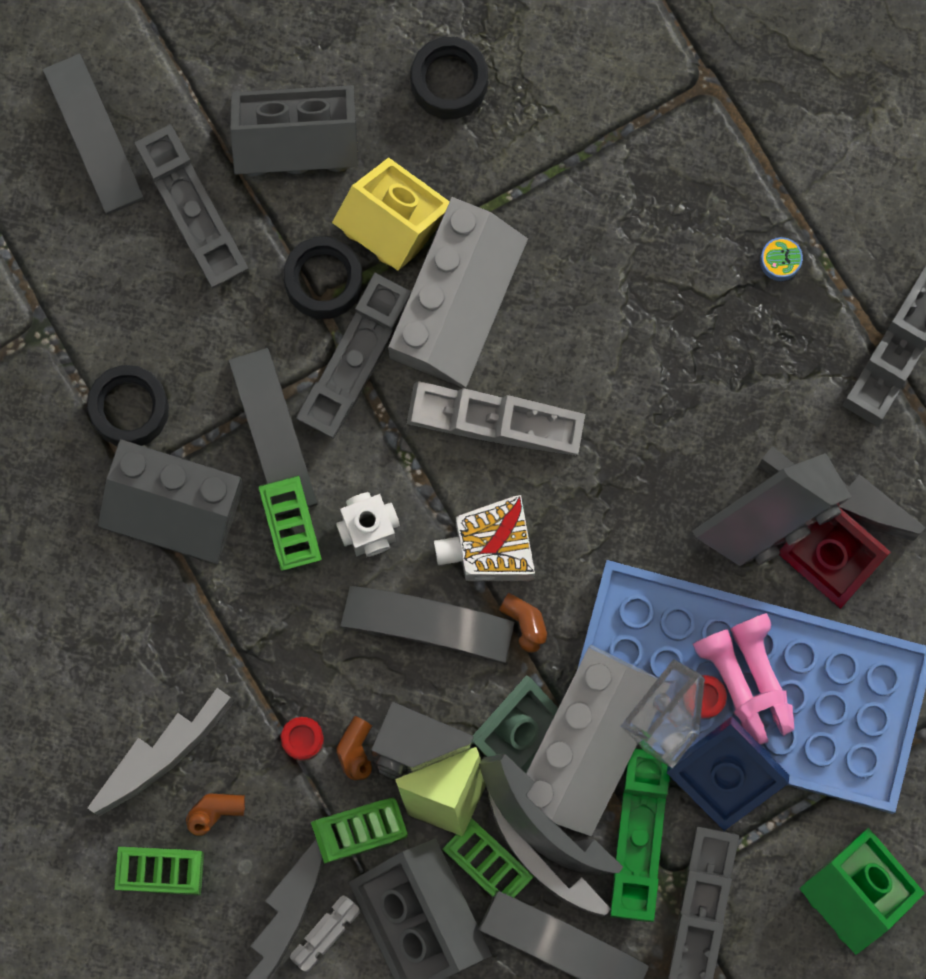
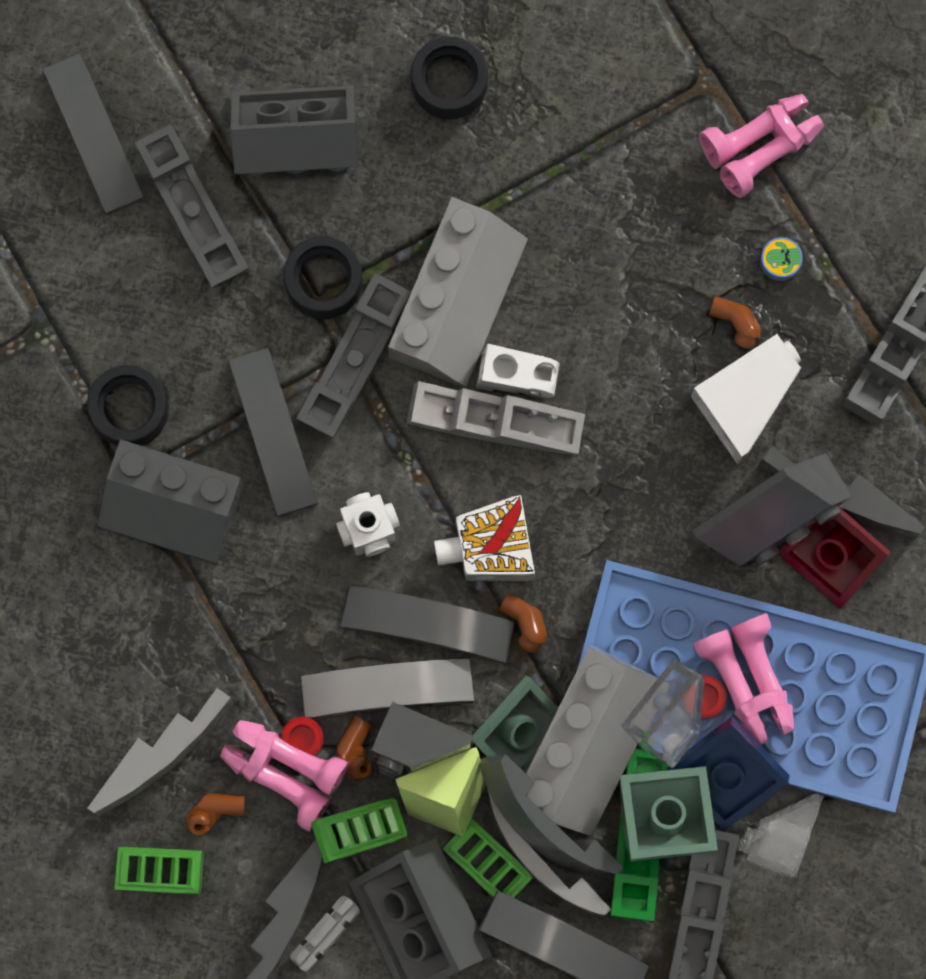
(256, 768): none -> bright pink piece
(297, 558): bright green slope -> none
(380, 685): none -> light grey slope
(391, 213): light yellow slope -> none
(517, 372): none -> white leg
(667, 814): none -> sand green slope
(742, 319): none -> dark orange arm
(747, 393): none -> white slope
(781, 838): none -> clear slope
(789, 138): none -> bright pink piece
(862, 891): green slope -> none

